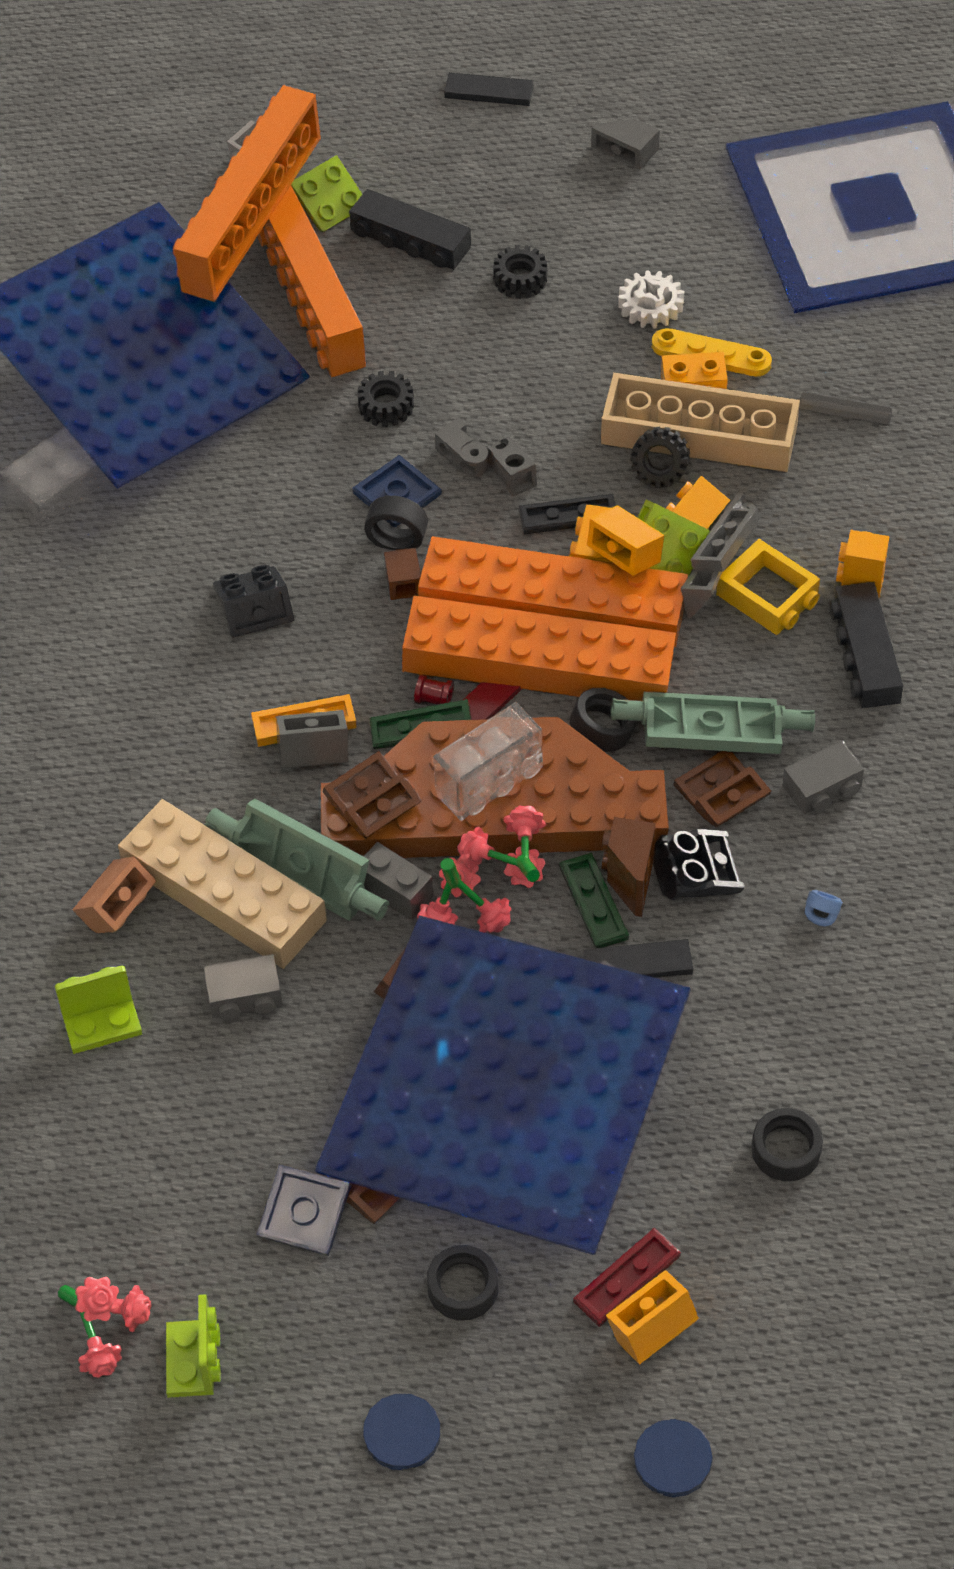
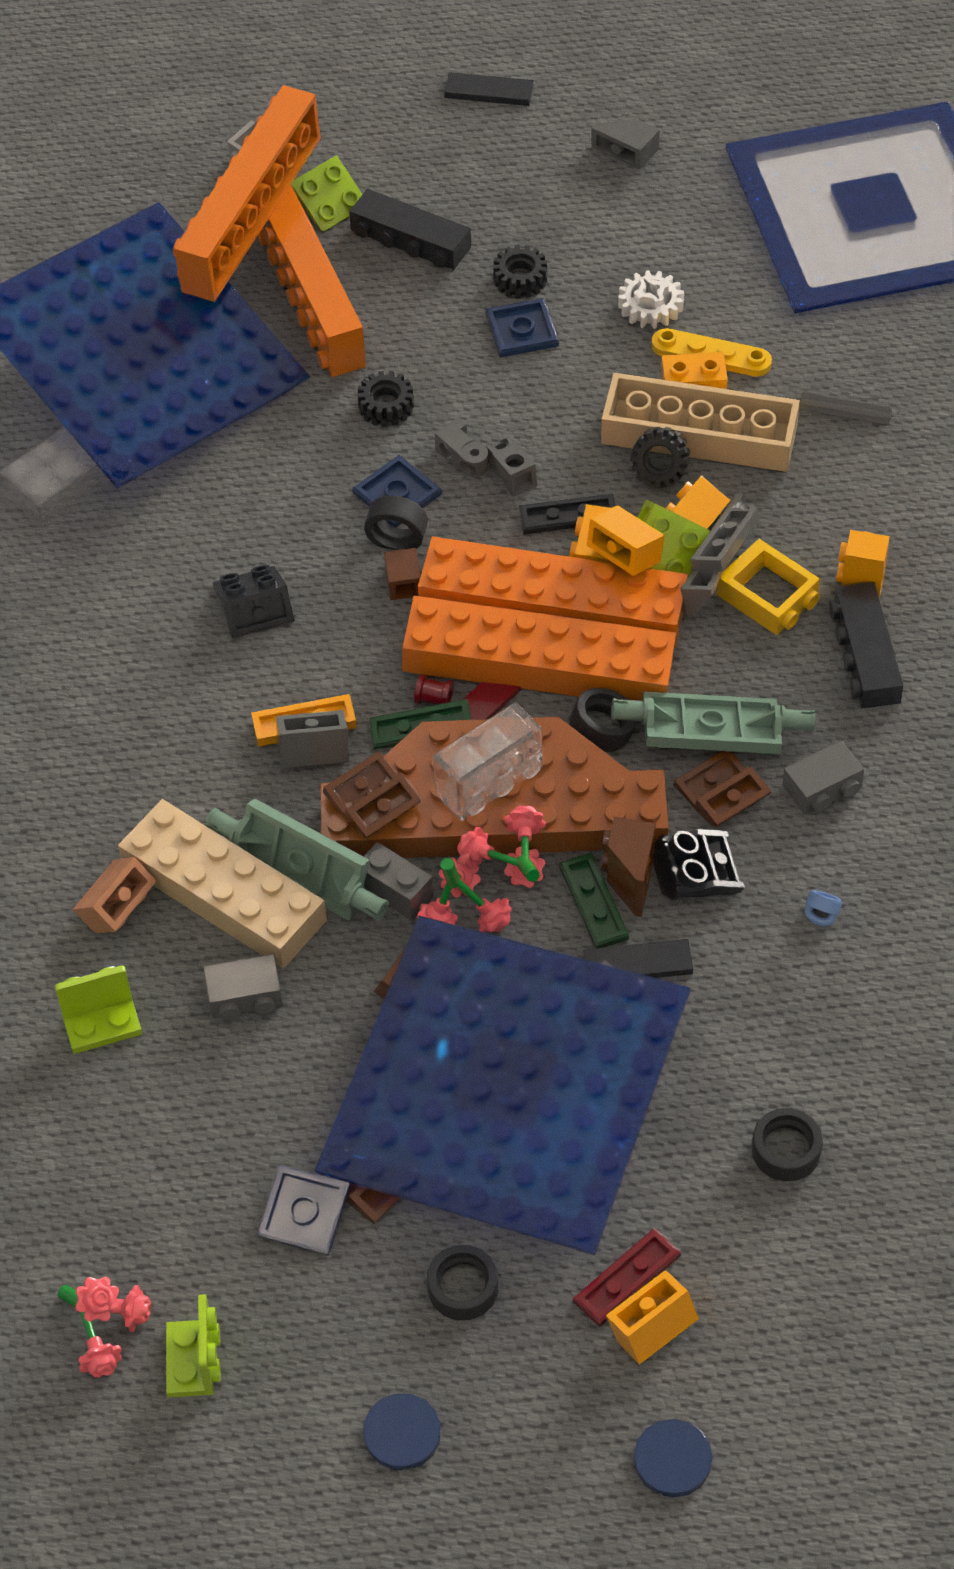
(522, 327): none -> dark blue tile

